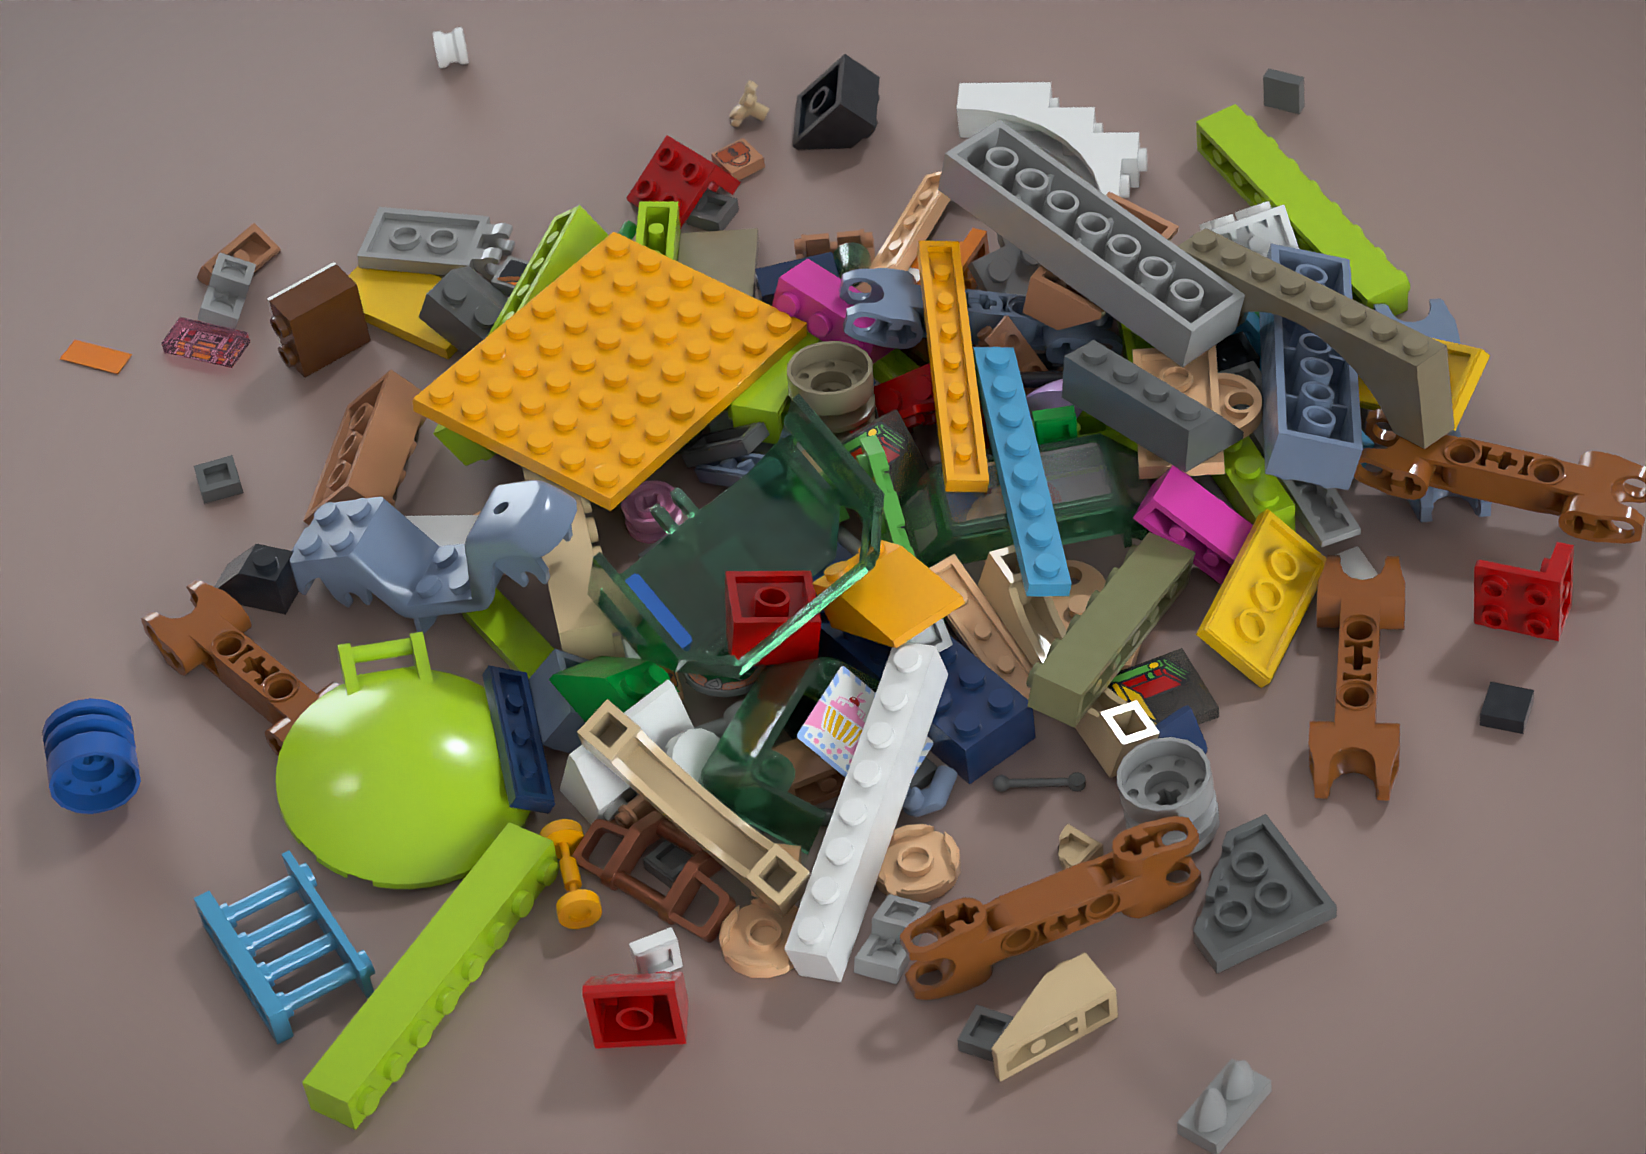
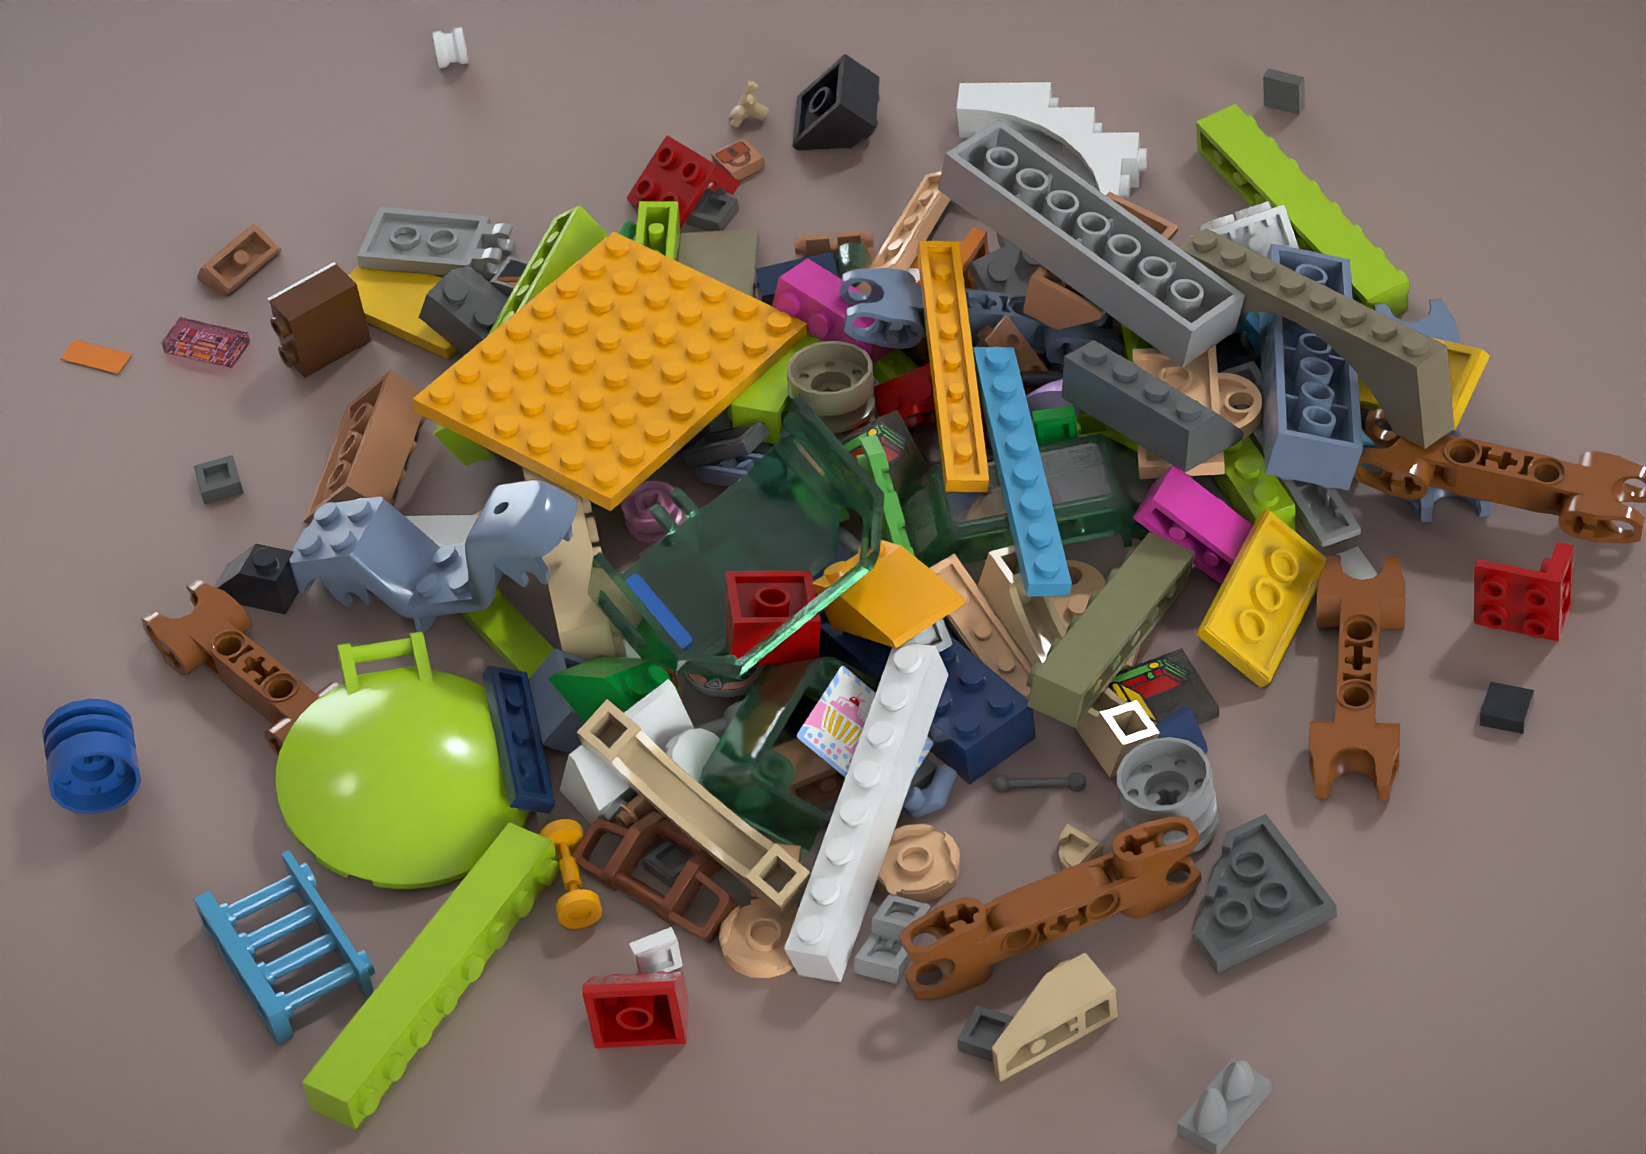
(226, 291): light grey slope -> none

